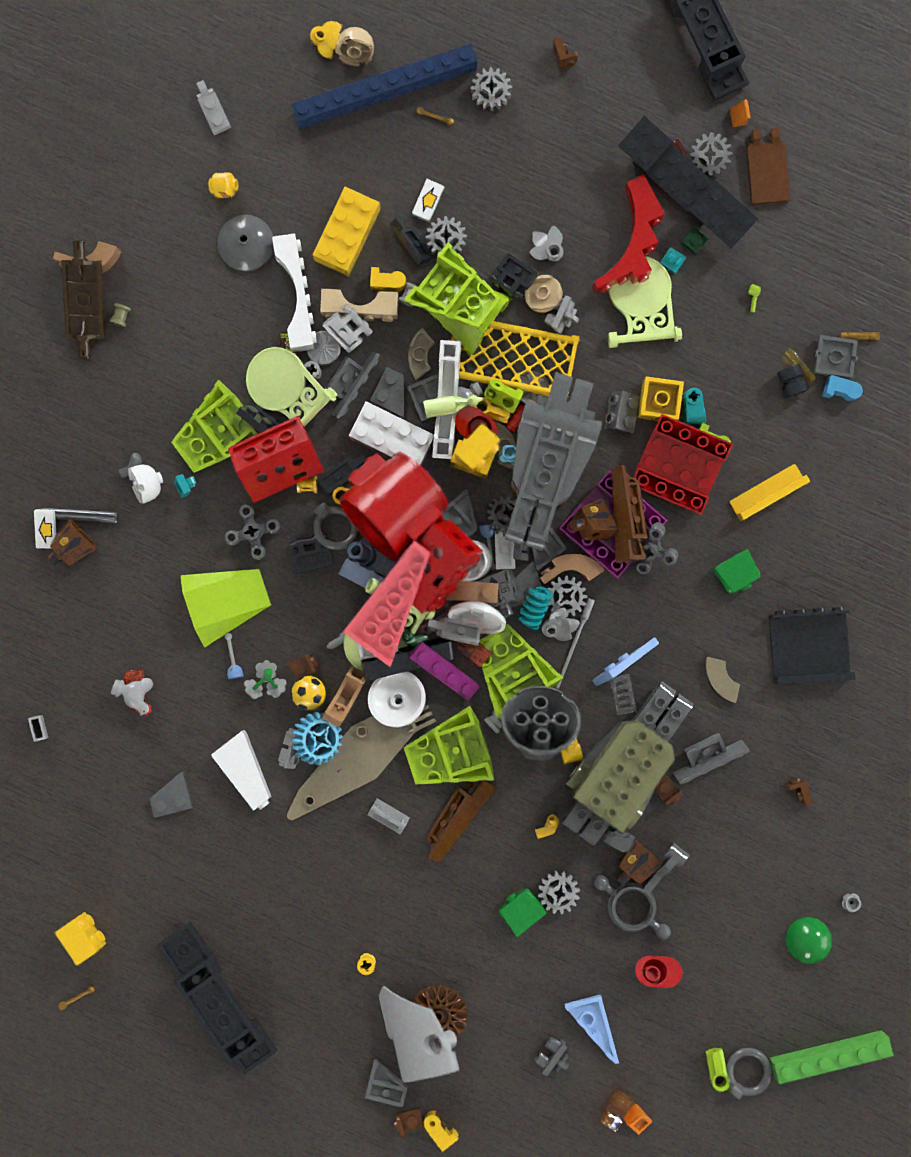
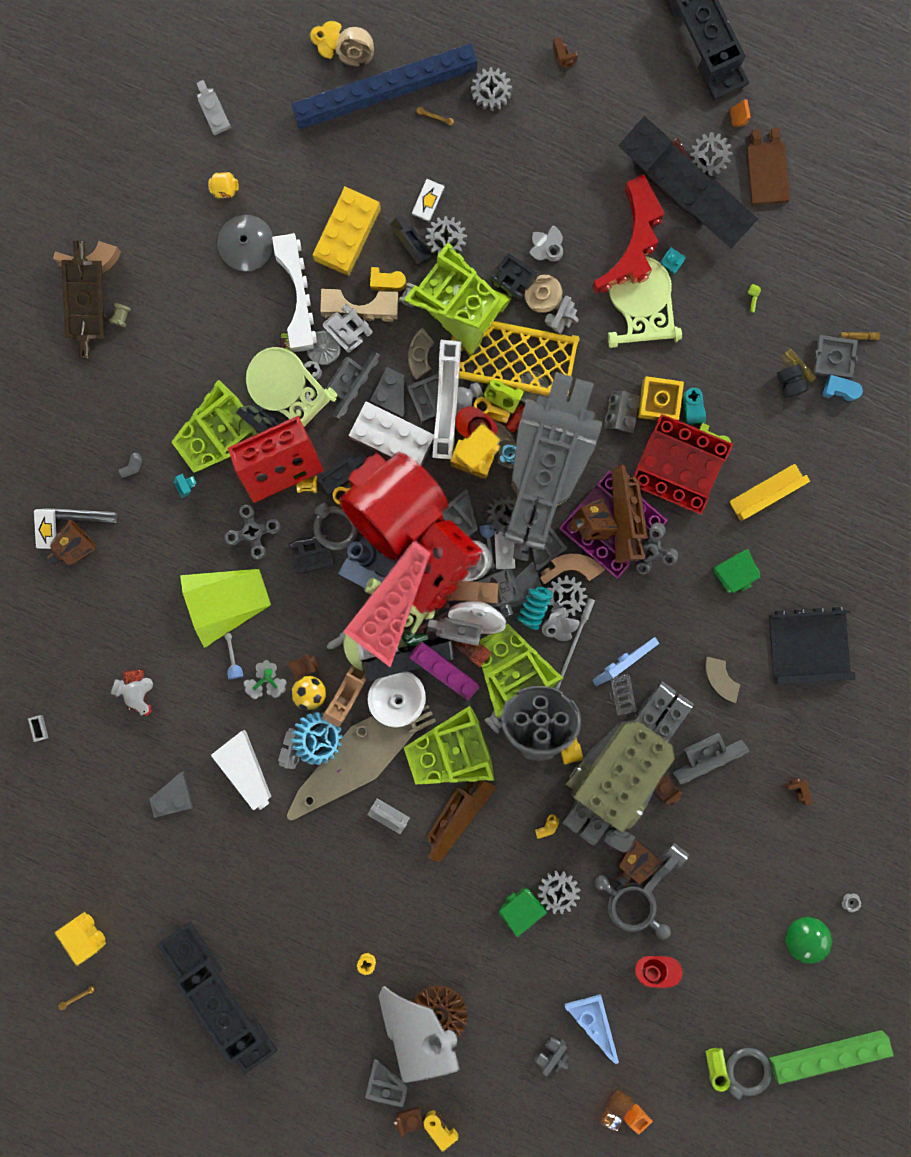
(145, 482): white cylinder -> none
(448, 405): yellowish green wheel -> none
(694, 241): dark green plate -> none

